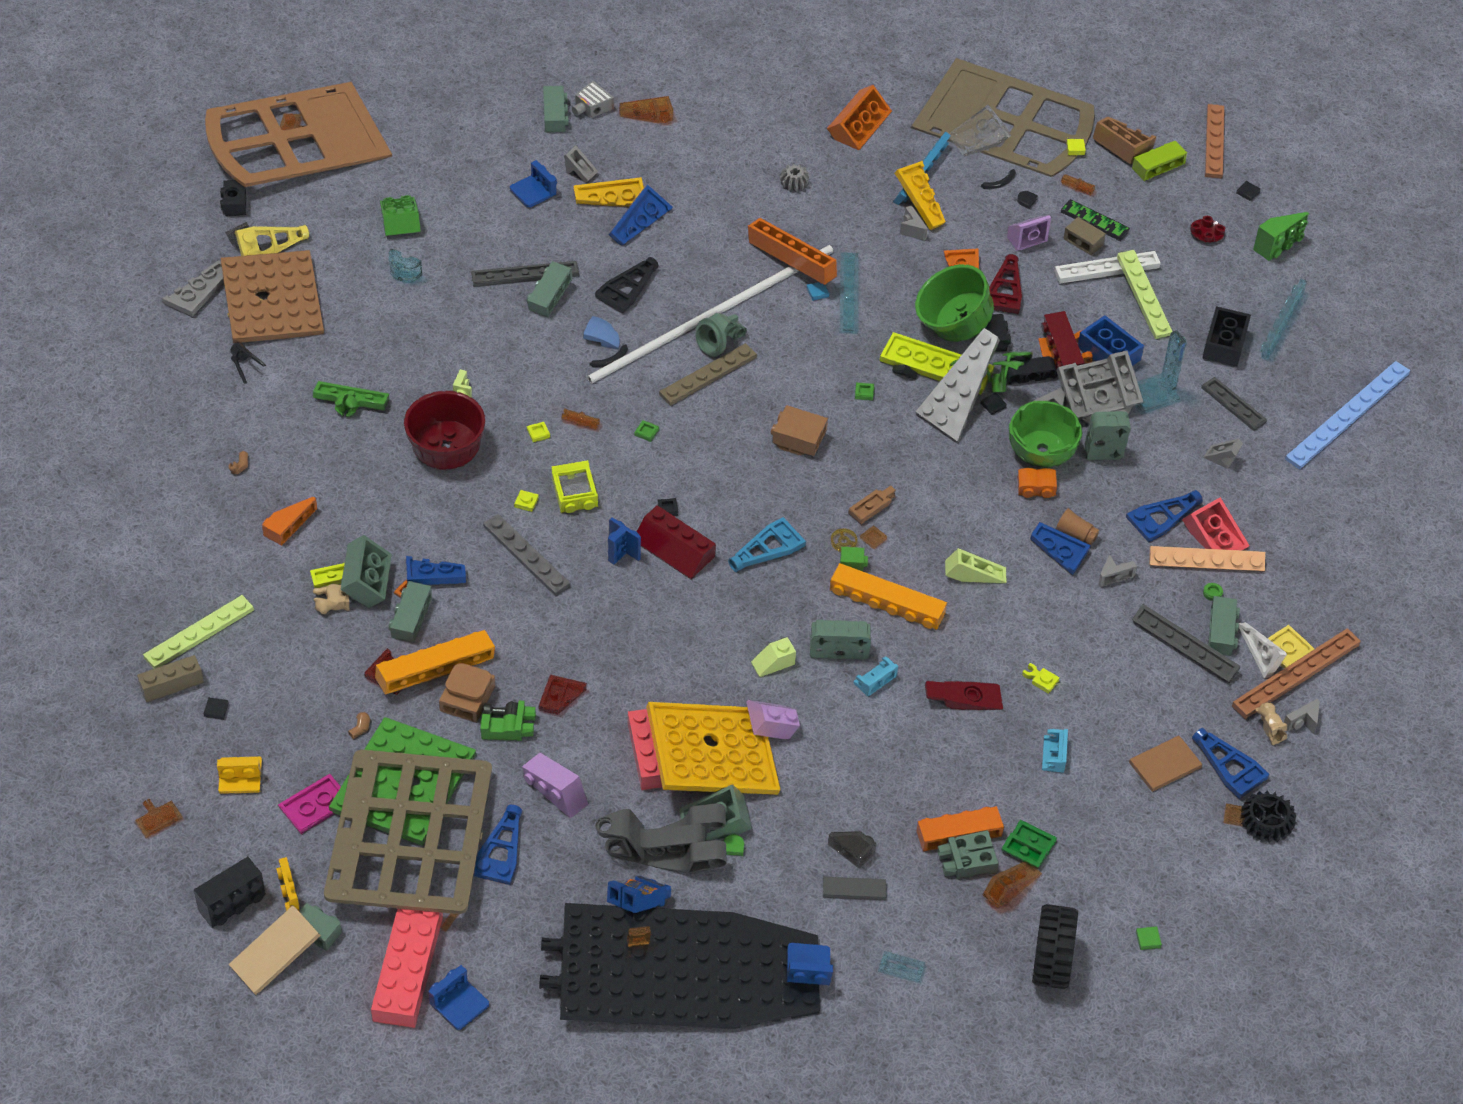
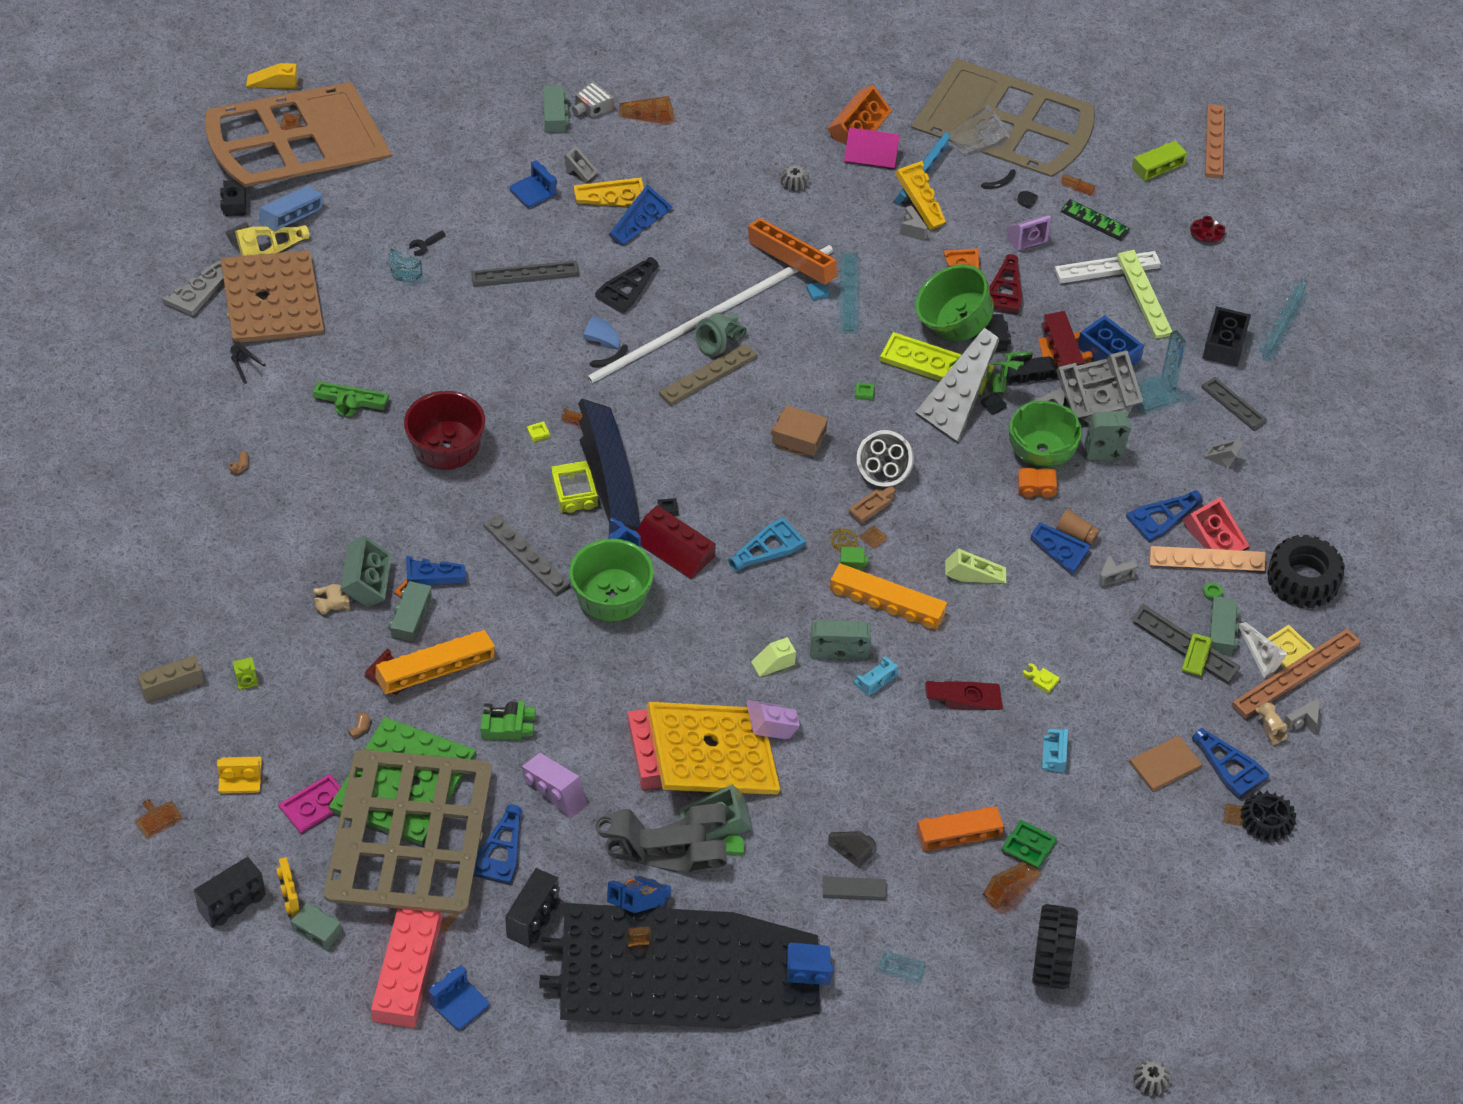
(198, 632): yellowish green plate -> none
(216, 708): black tile -> none
(245, 673): none -> lime brick
(274, 950): tan tile -> none
(277, 76): none -> yellow slope
(286, 522): orange slope -> none
(290, 208): none -> medium blue brick
(327, 575): neon yellow plate -> none
(400, 215): bright green slope -> none
(423, 245): none -> black piece
(461, 383): yellowish green bracket -> none
(467, 692): medium nougat brick -> none
(526, 500): neon yellow plate -> none
(533, 908): none -> black brick
(549, 289): sand green brick -> none
(560, 693): clear red wing -> none
(608, 463): none -> slope
(608, 567): none -> bright green piece
(646, 430): bright green tile -> none
(871, 148): none -> dark pink tile
(876, 448): none -> white cylinder
(906, 370): black tile -> none
(969, 855): sand green hips -> none
(1075, 146): neon yellow tile -> none
(1084, 236): dark tan brick -> none
(1122, 140): medium nougat wedge -> none
(1144, 1080): none -> light grey gear
(1148, 938): bright green tile -> none
(1197, 654): none -> lime tile
(1248, 190): black tile -> none
(1280, 234): bright green slope -> none
(1300, 588): none -> black tyre
(1347, 415): light blue plate -> none

